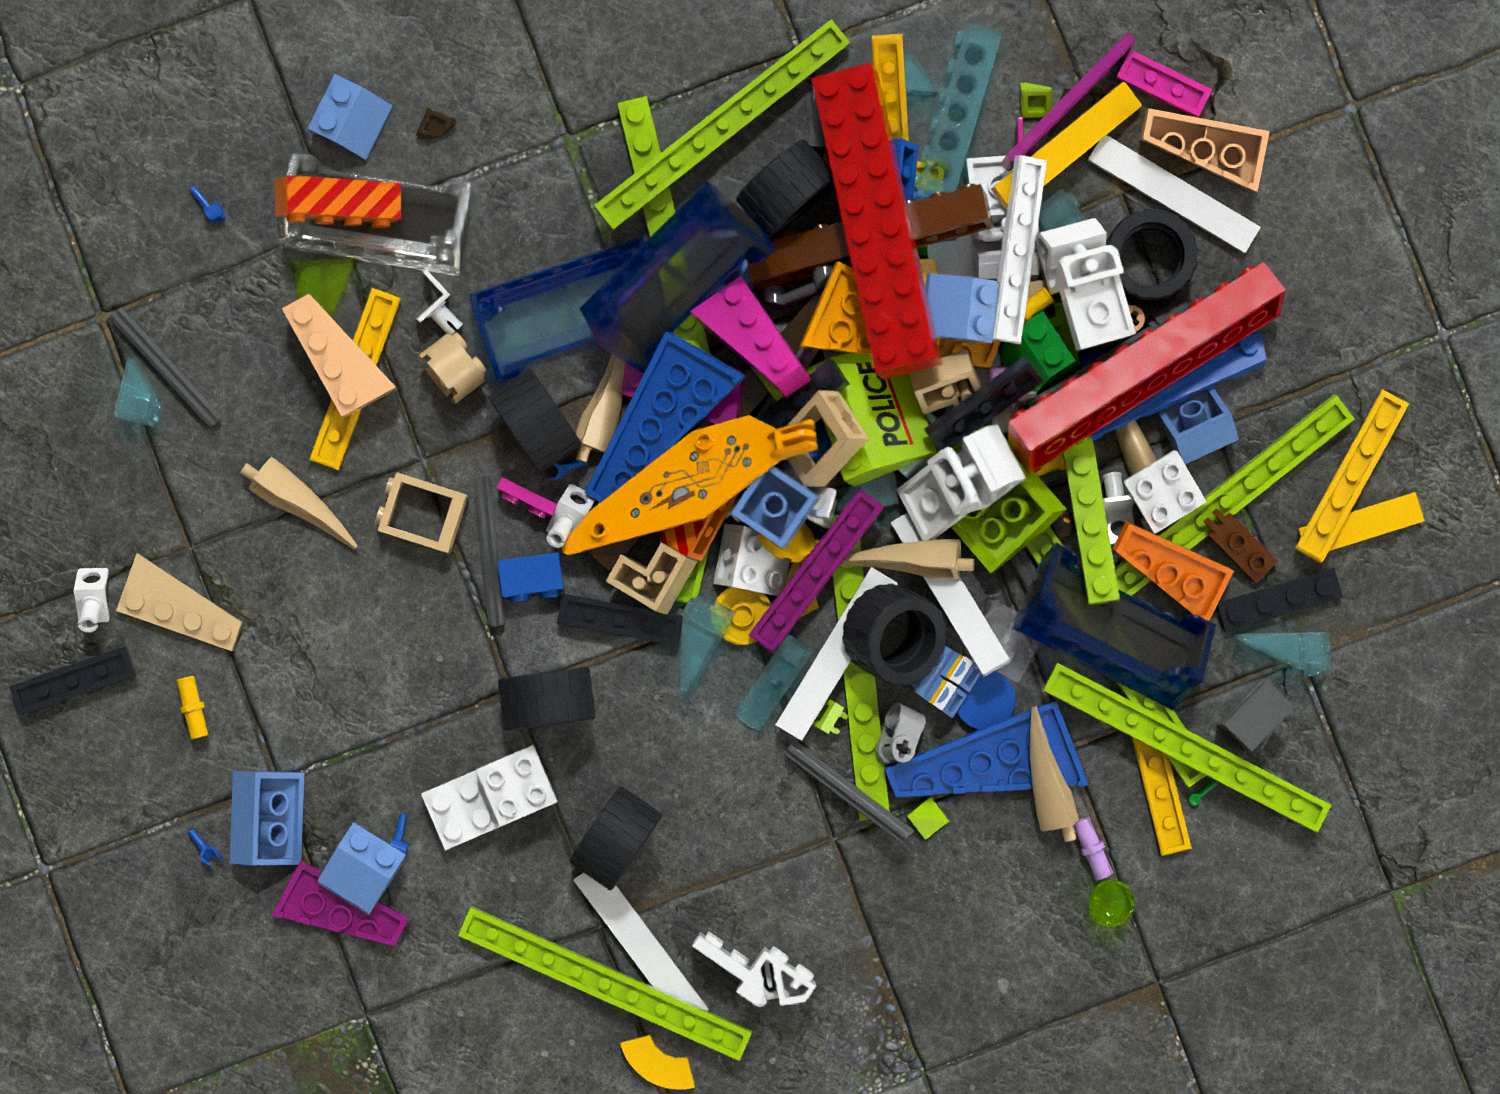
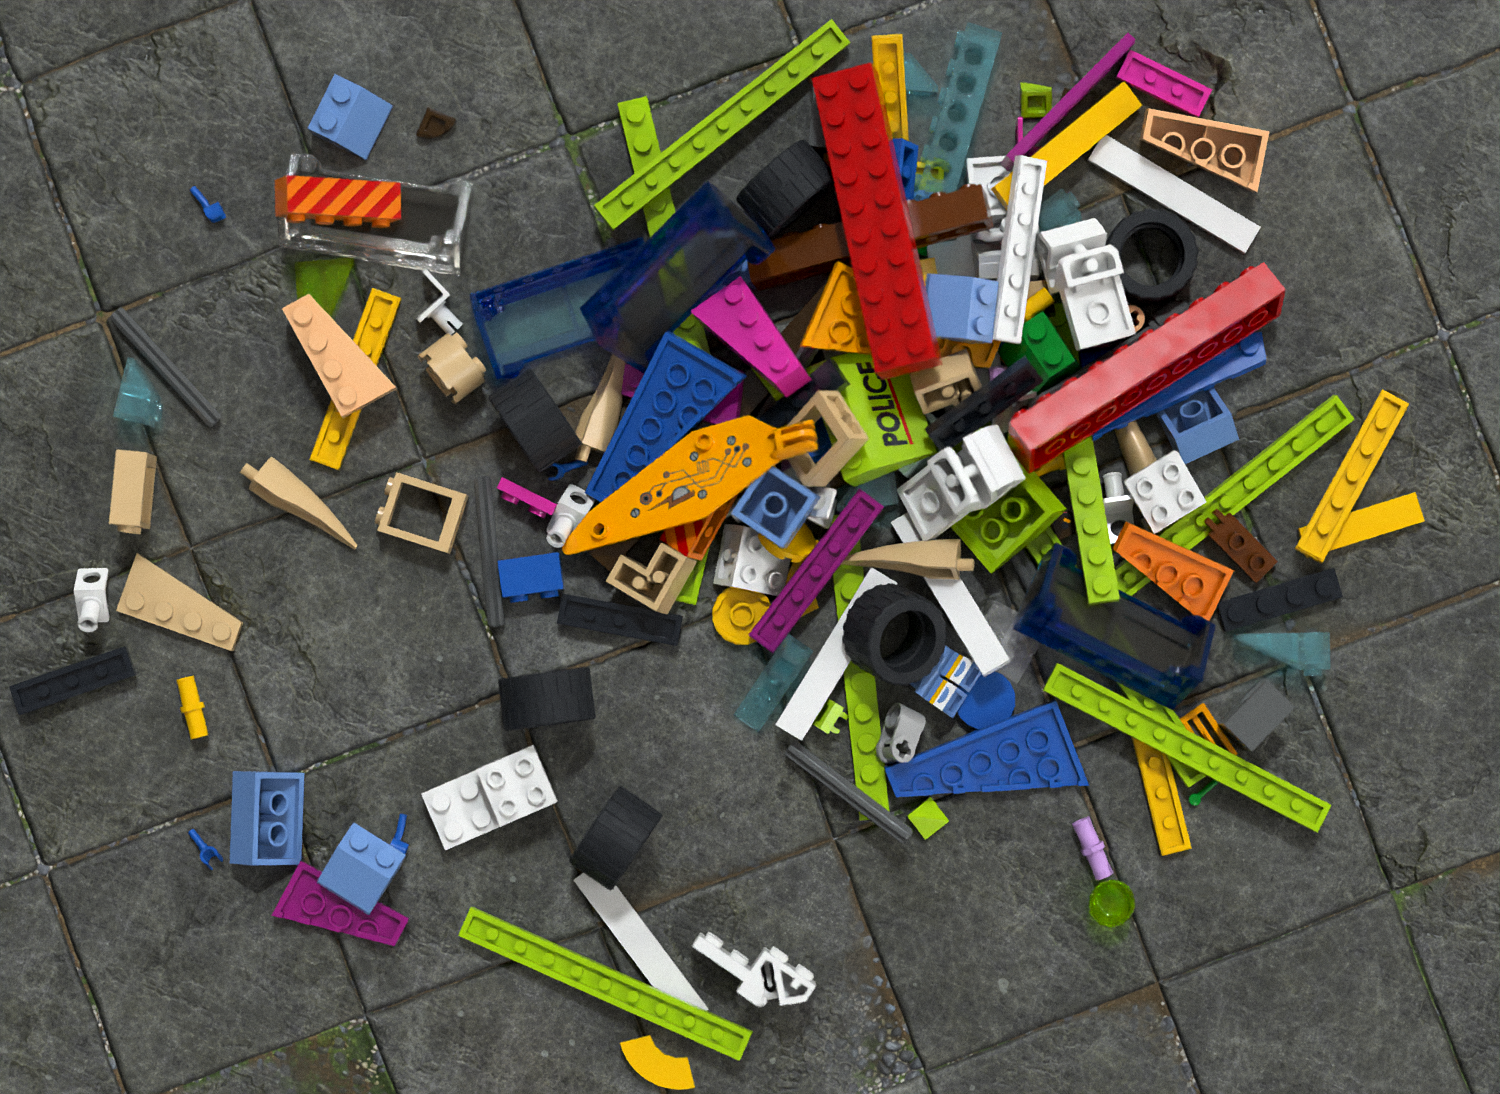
(132, 491): none -> tan window
(701, 634): clear light blue slope -> none
(777, 297): dark grey bar -> none
(1051, 792): tan piece -> none
(1193, 715): none -> light orange tile

